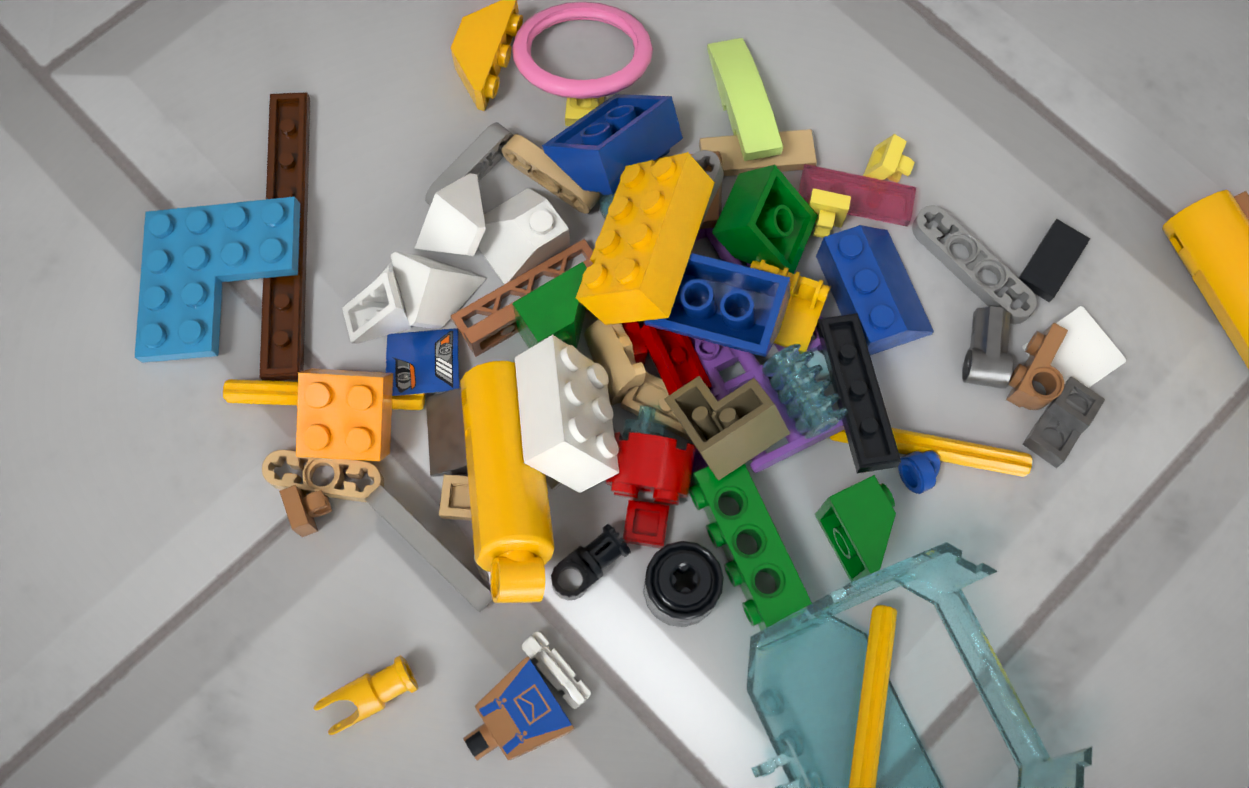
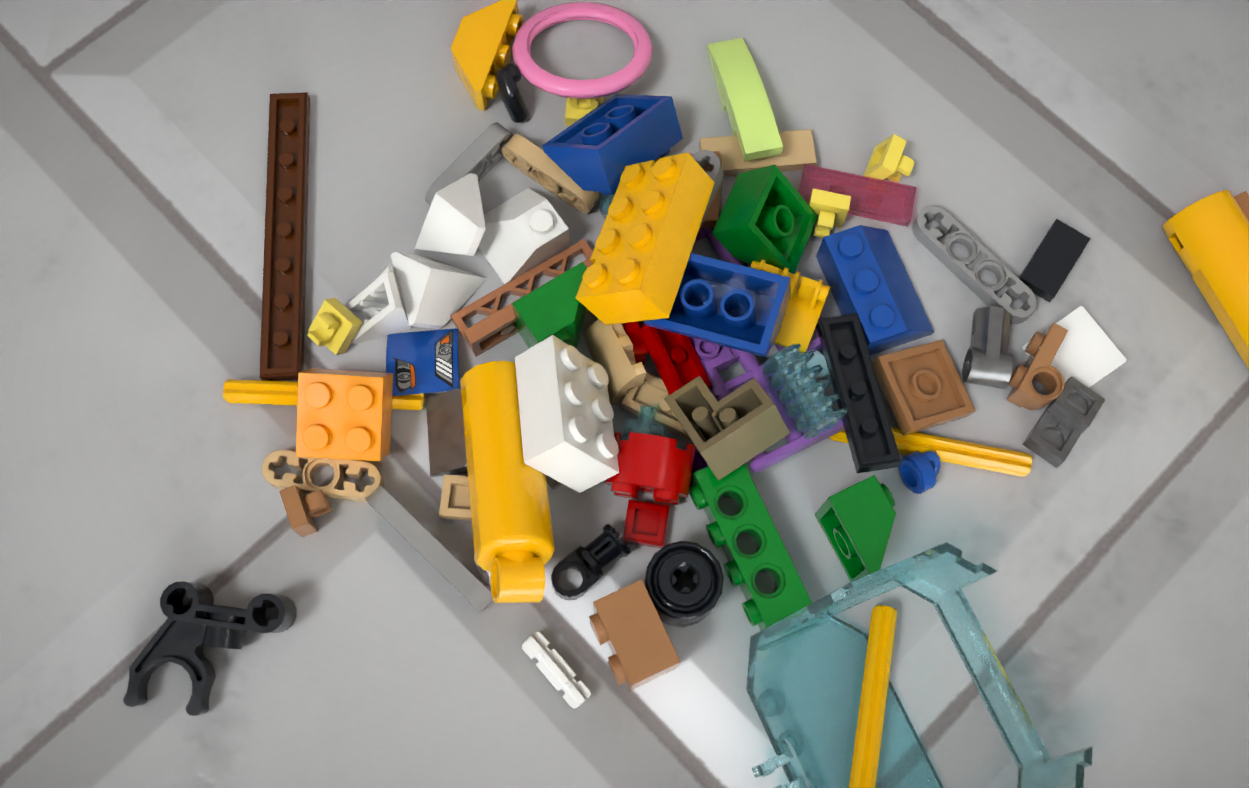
(189, 630): none -> black piece
(191, 255): dark azure plate -> none
(334, 326): none -> light yellow tile
(371, 692): yellow piece -> none
(506, 81): none -> black arm
(518, 715): torso -> none
(634, 635): none -> medium nougat brick
(922, 387): none -> medium nougat tile

